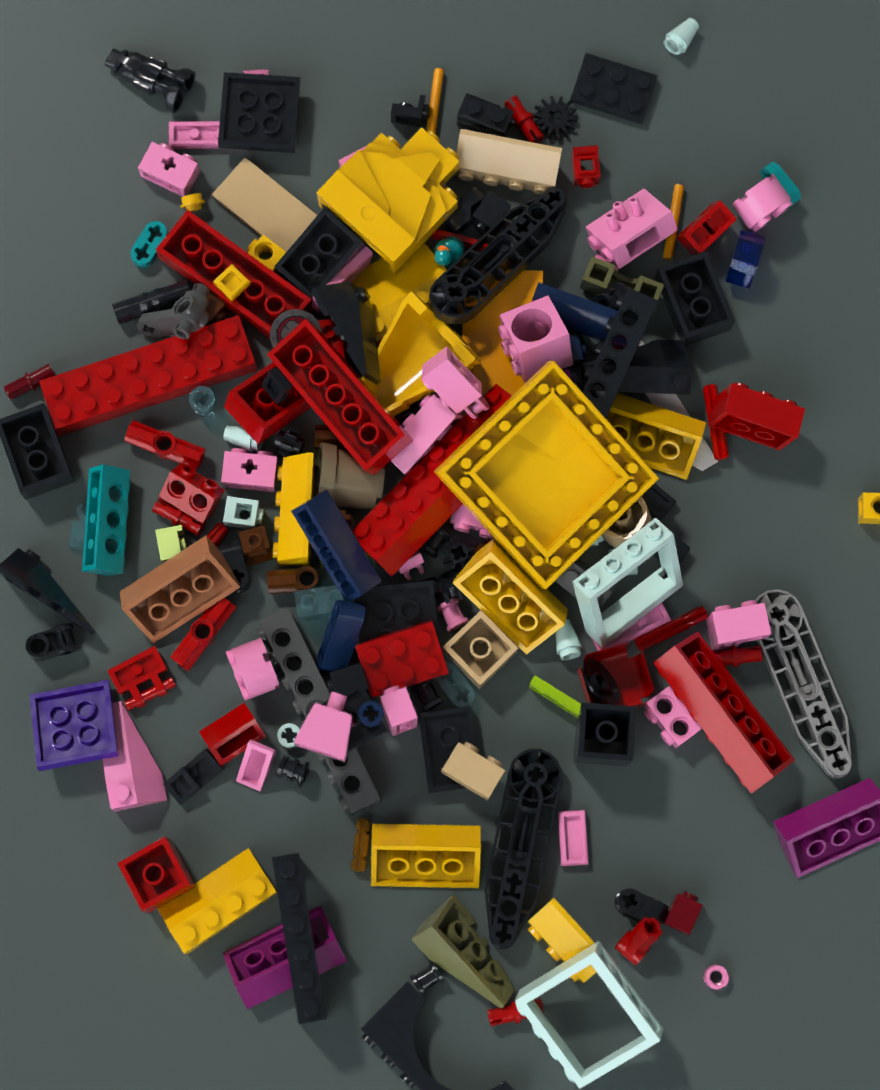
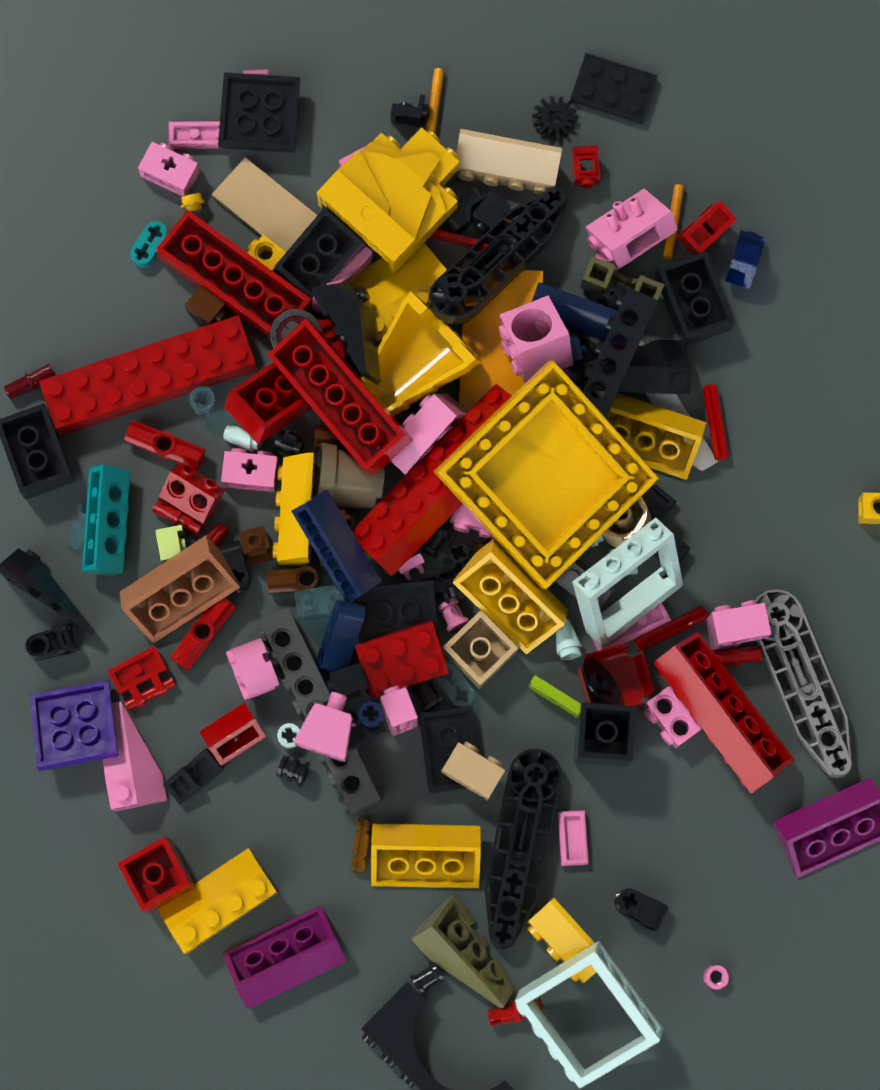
(146, 302): black axle -> none
(148, 74): black piece -> none
(185, 317): dark grey piece -> none
(231, 282): yellow tile -> none
(236, 506): light aqua brick -> none
(256, 765): bright pink slope -> none
(277, 385): black plate -> none
(298, 938): black arch -> none
(448, 251): teal animal -> none
(454, 383): bright pink brick -> none
(484, 116): black brick -> none
(524, 120): red pin -> none
(638, 941): red piece -> none
(680, 37): light aqua cone -> none
(683, 913): dark red brick -> none
(756, 416): red brick -> none
(761, 202): bright pink brick -> none
(783, 178): teal beam -> none

